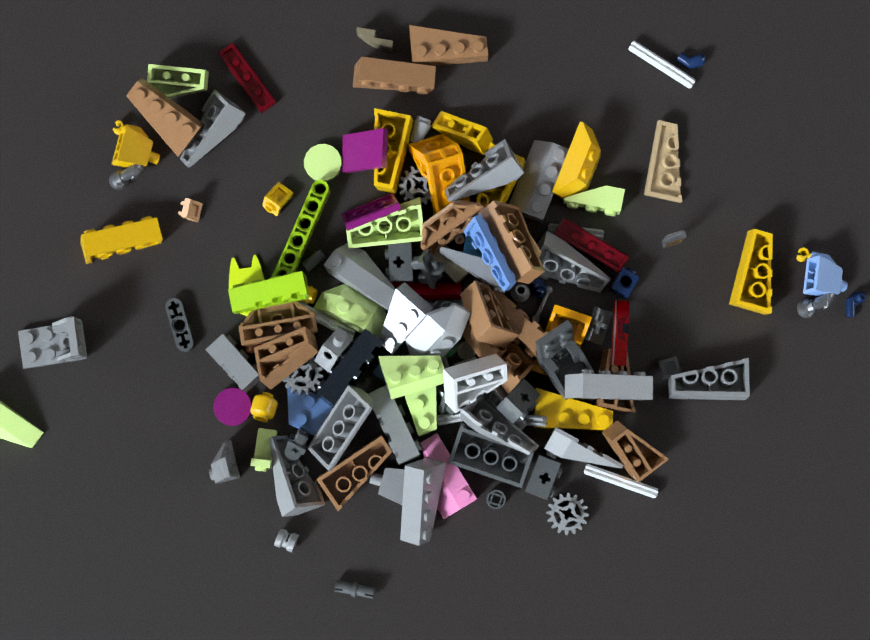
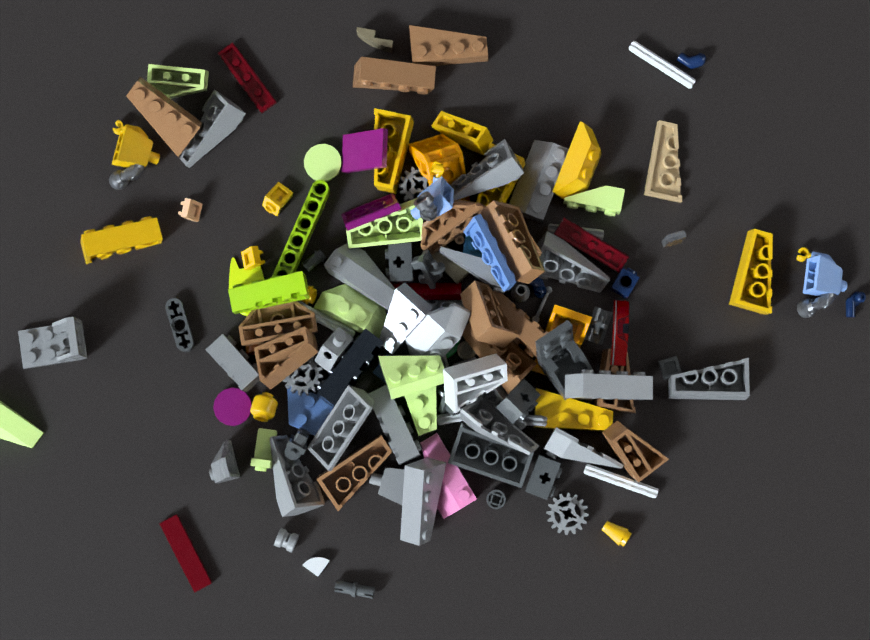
(185, 553): none -> dark red tile
(251, 258): none -> yellow tile
(316, 565): none -> white tile
(420, 128): light grey cone -> none
(435, 198): none -> torso
(617, 533): none -> yellow cone

